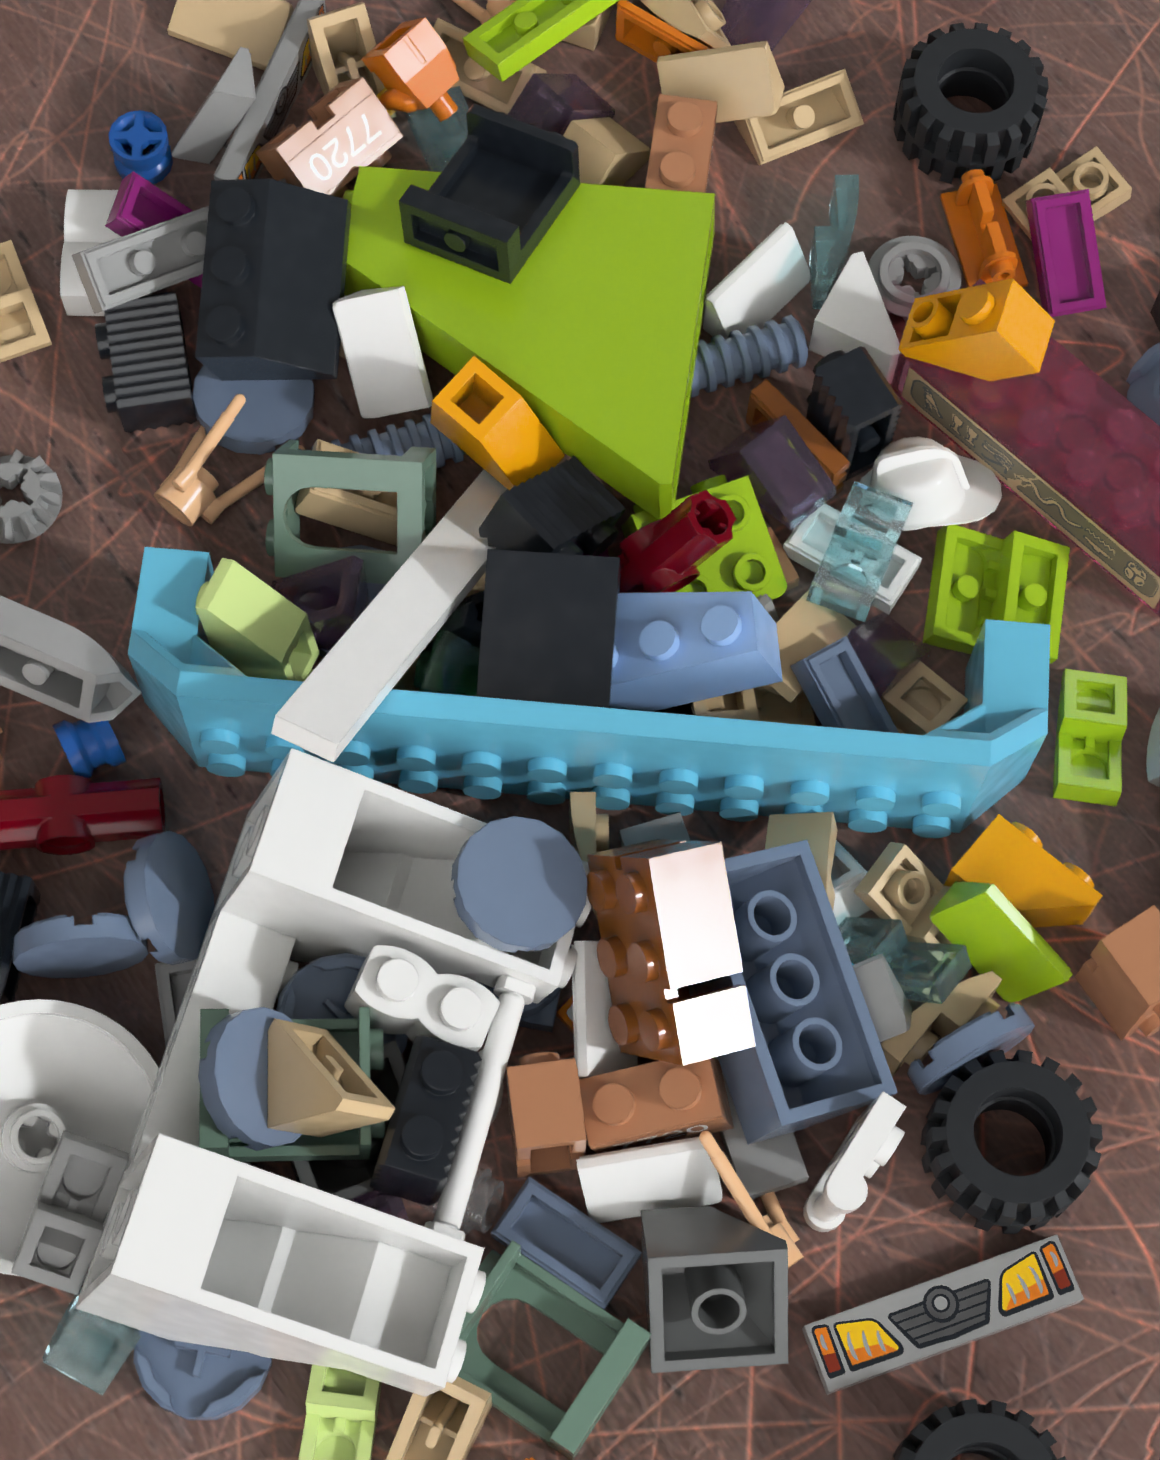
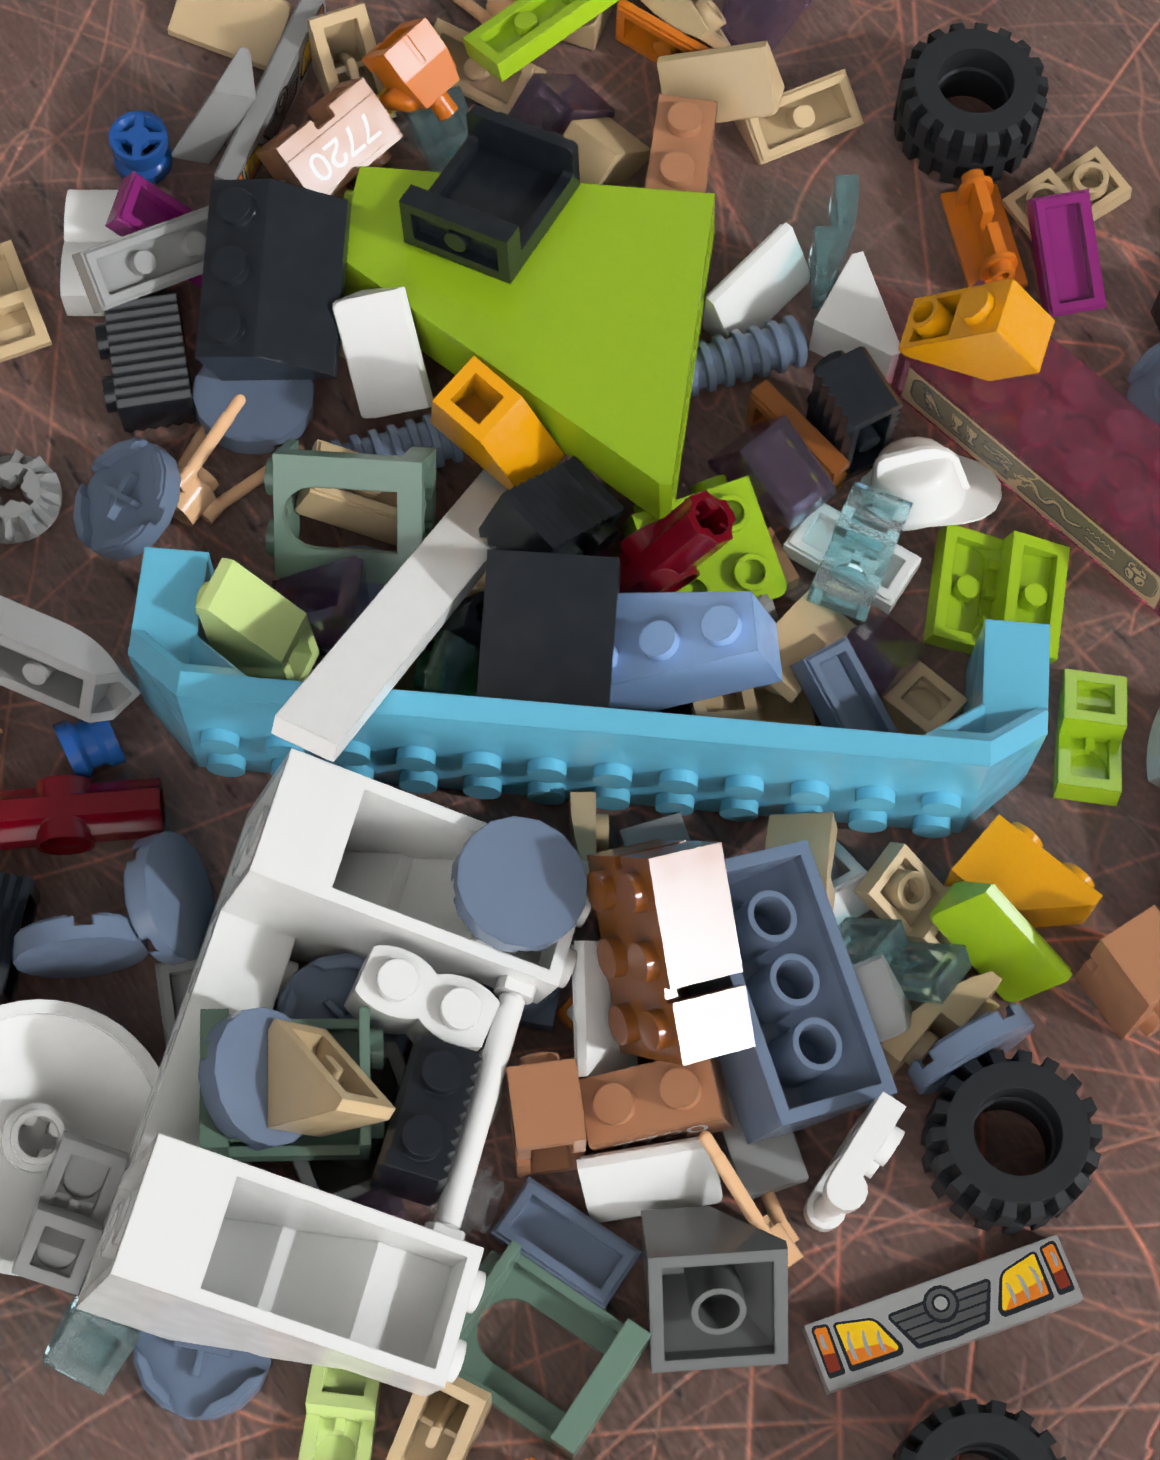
(127, 499): none -> sand blue tile
(923, 260): light grey gear -> none

